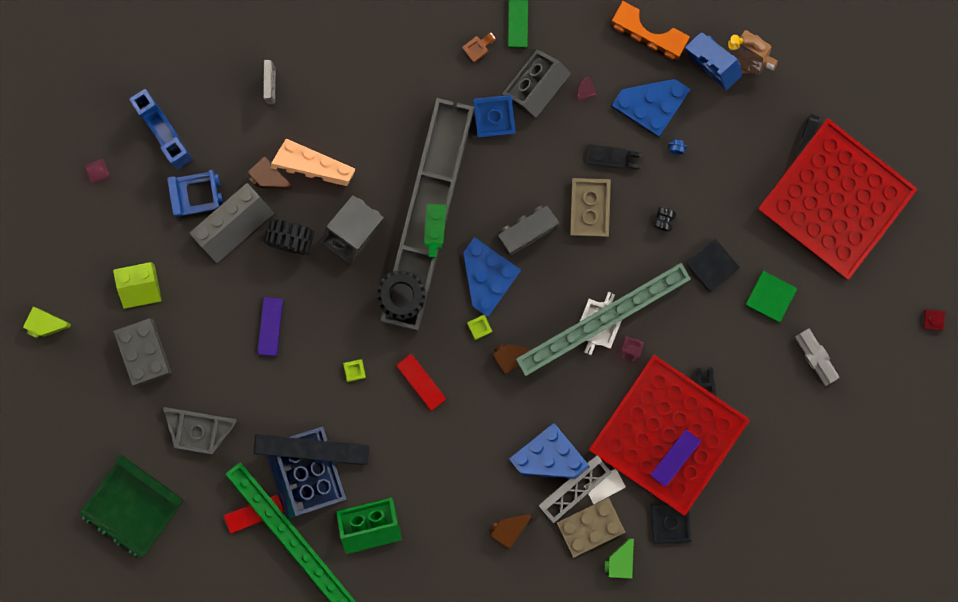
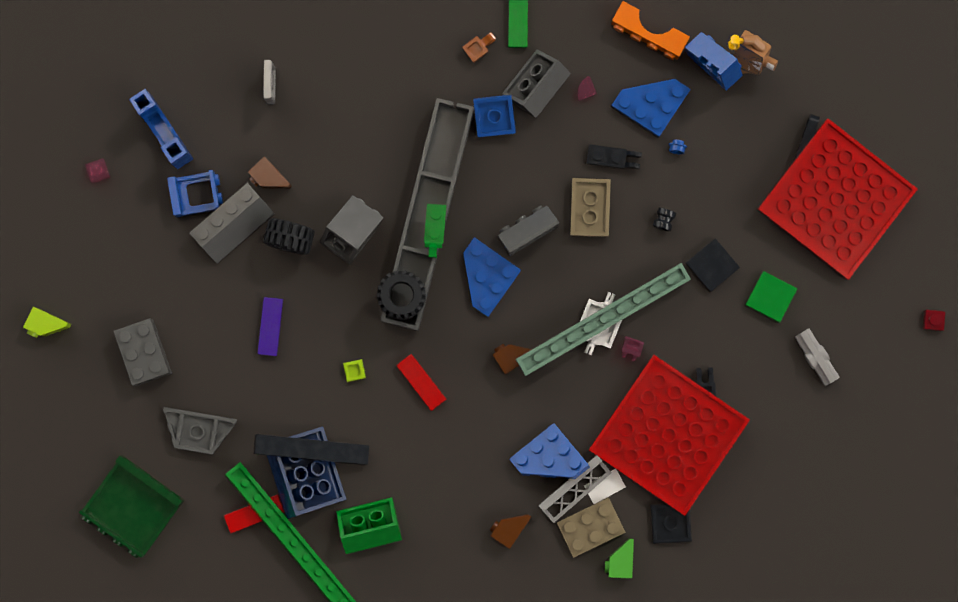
(137, 285): lime slope -> none
(304, 160): light nougat wing -> none
(479, 327): lime tile -> none
(675, 458): dark purple tile -> none

